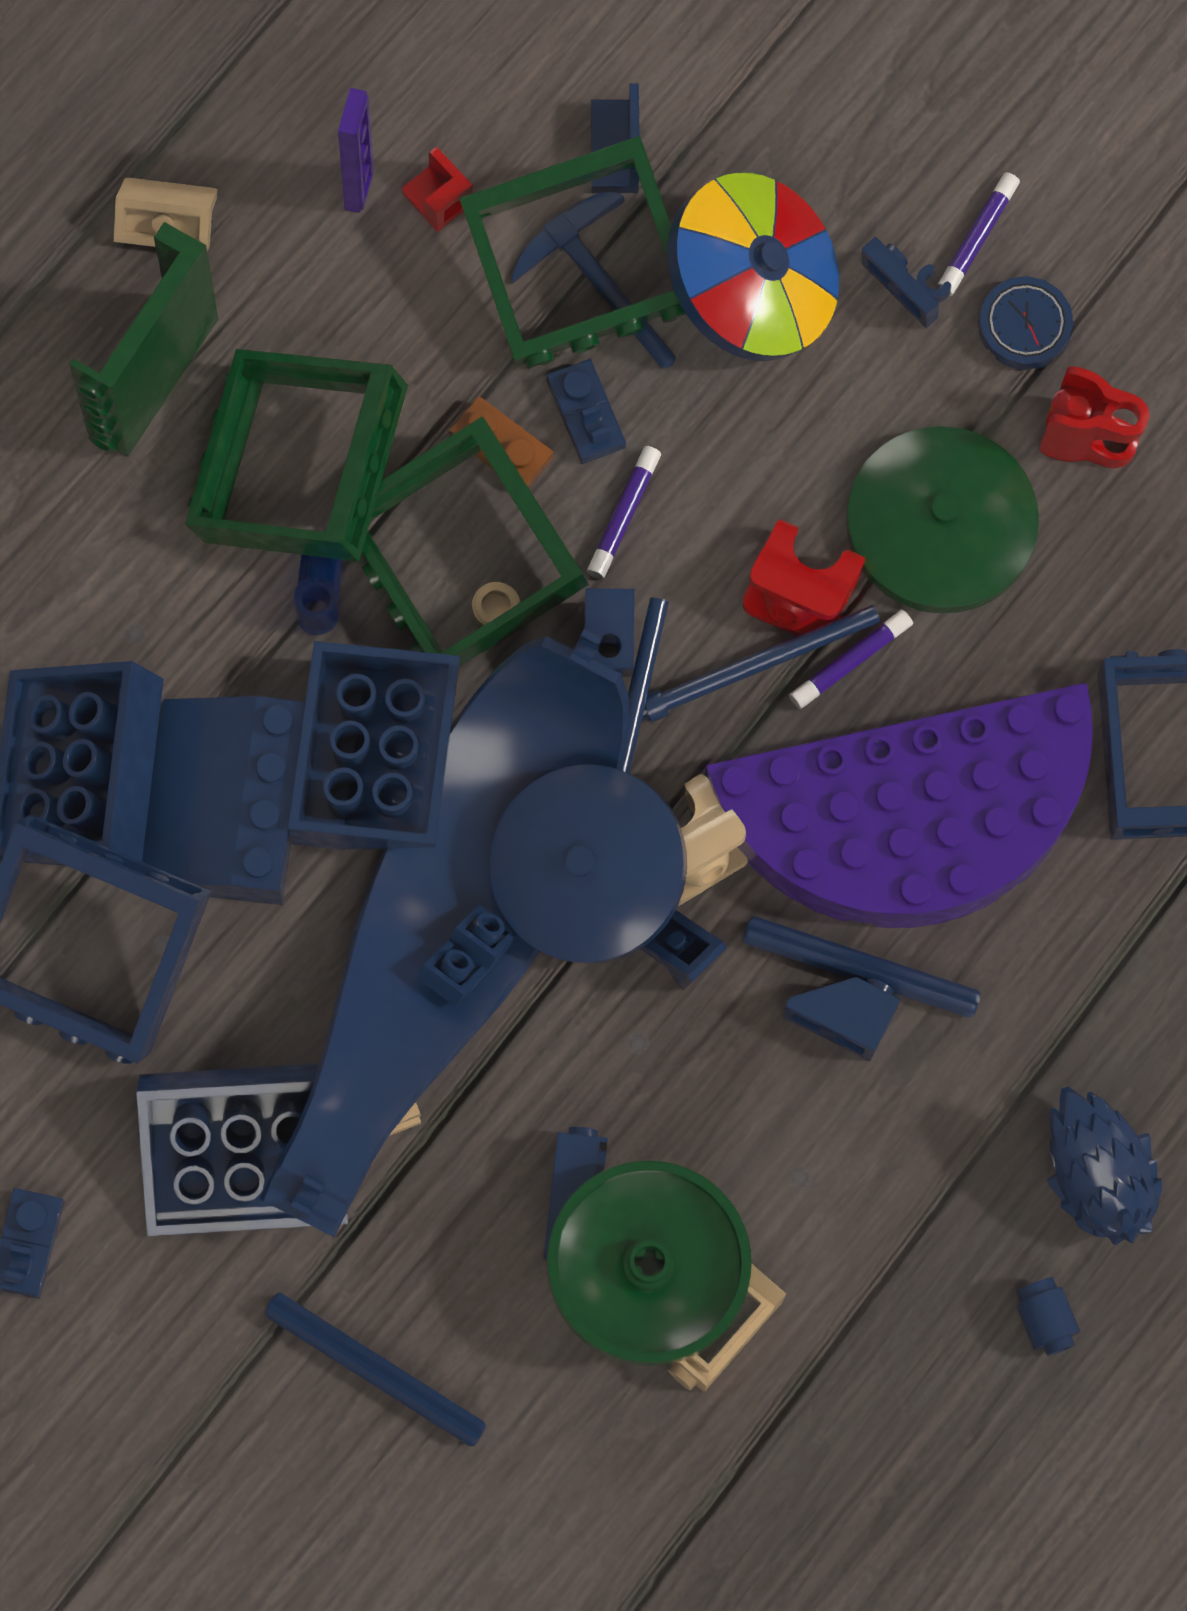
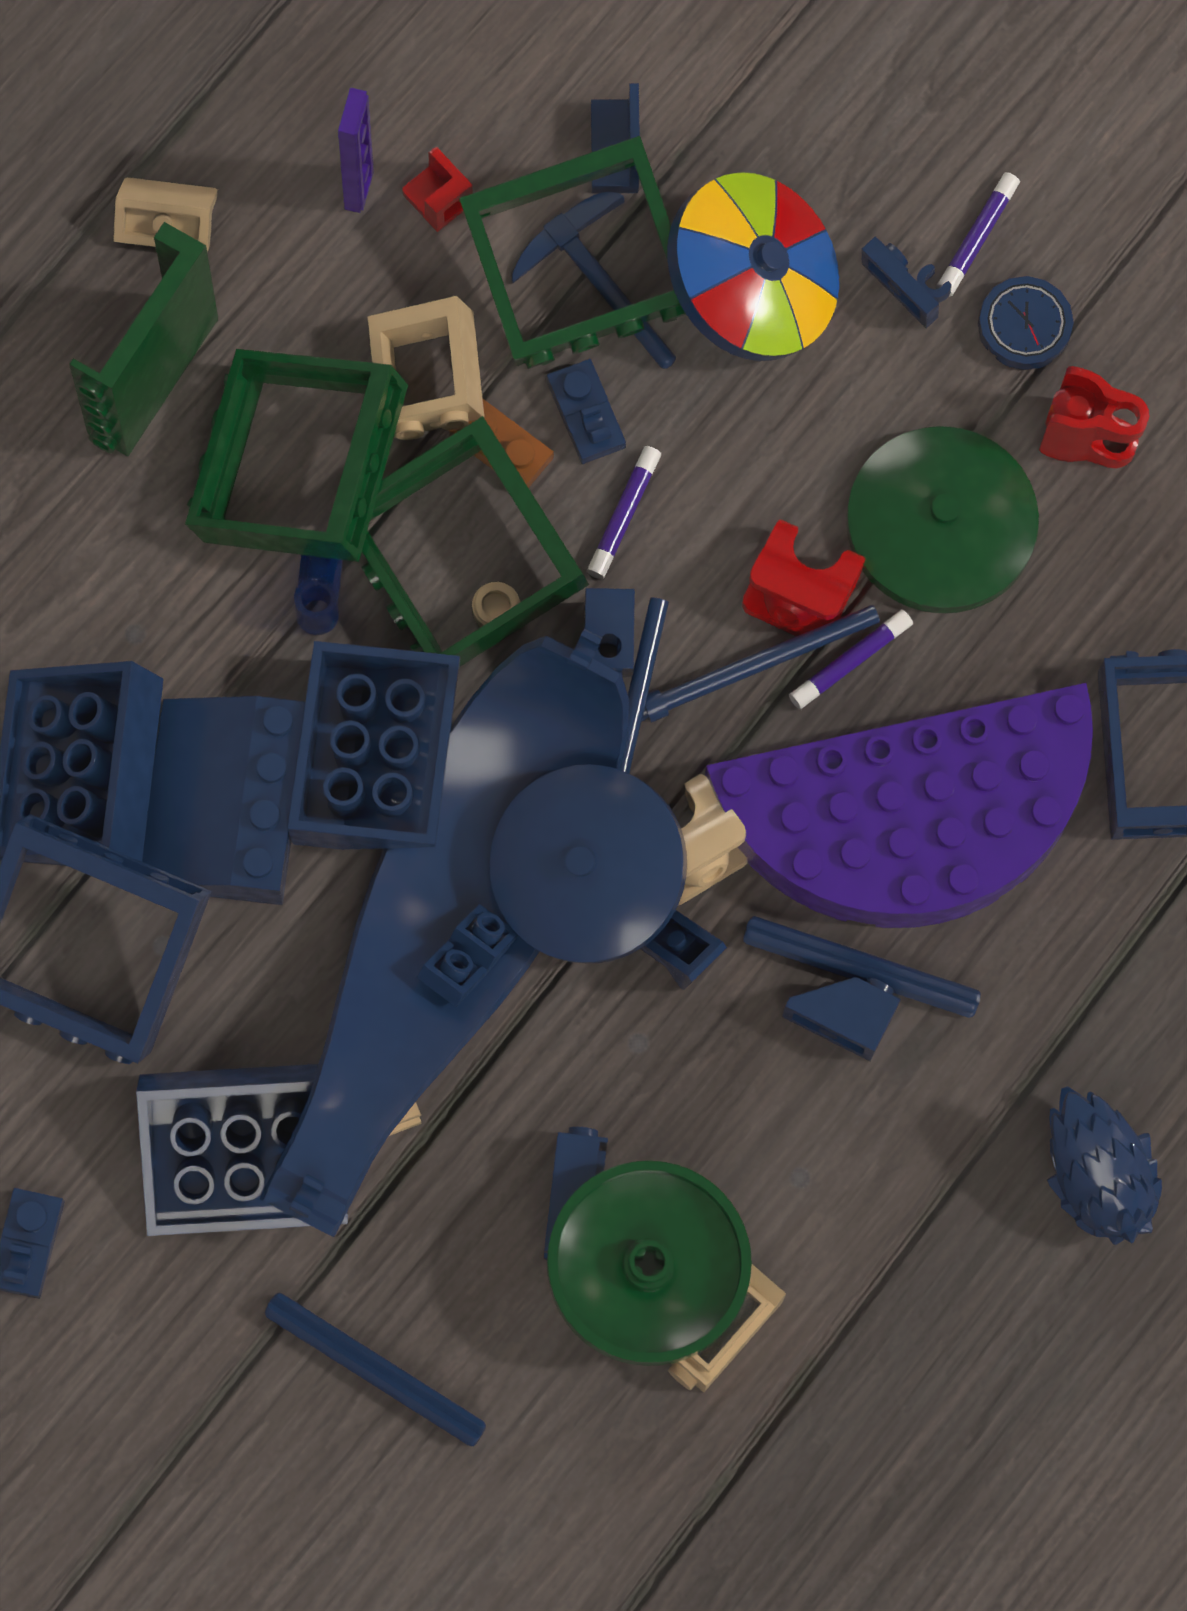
(427, 322): none -> tan window
(1047, 1316): dark blue brick -> none

